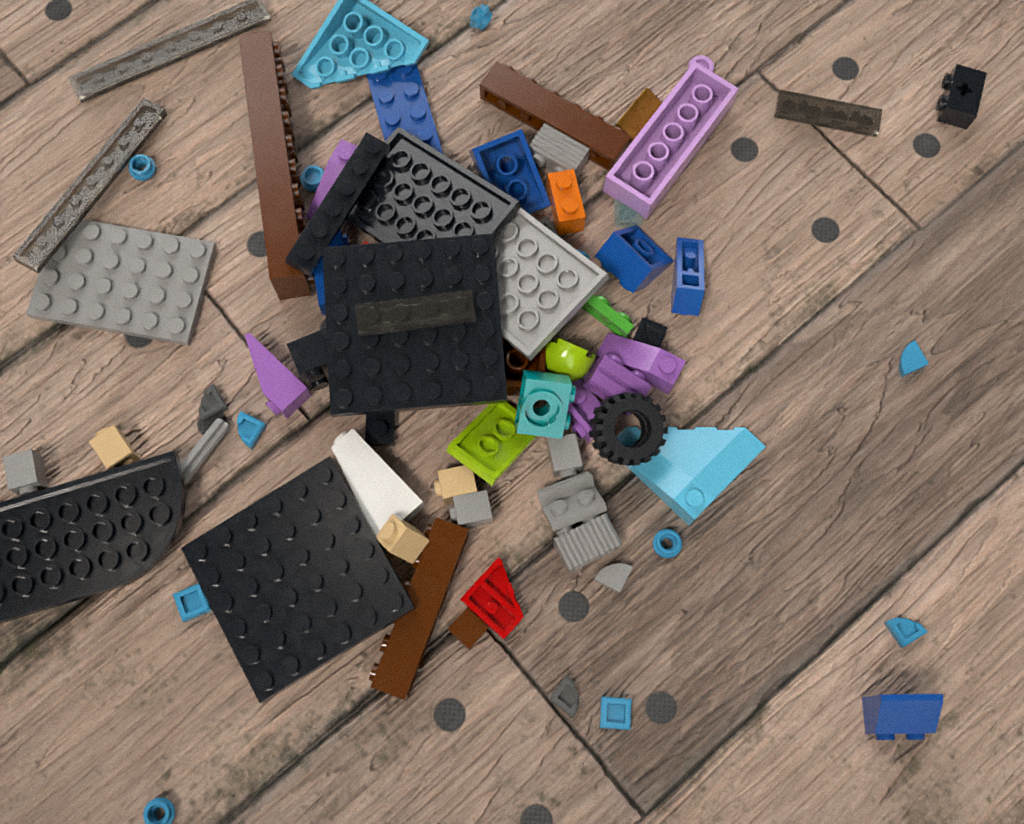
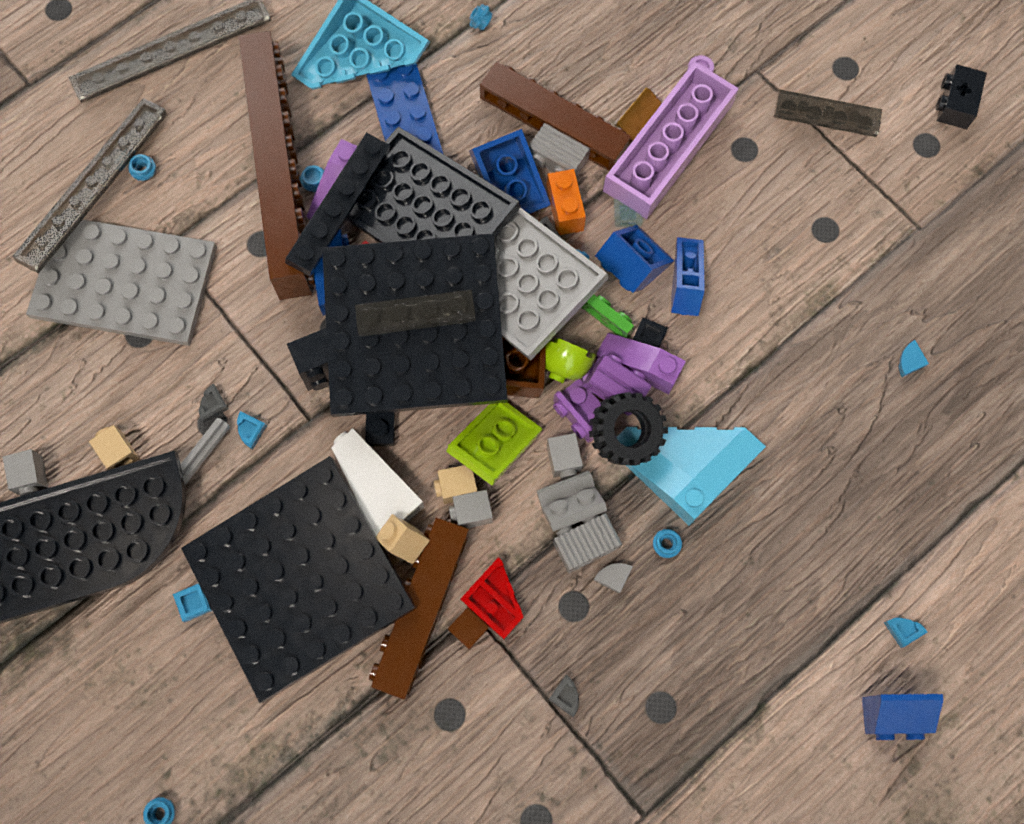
(278, 384): medium lavender slope -> none
(551, 418): teal brick -> none
(615, 713): dark azure tile -> none

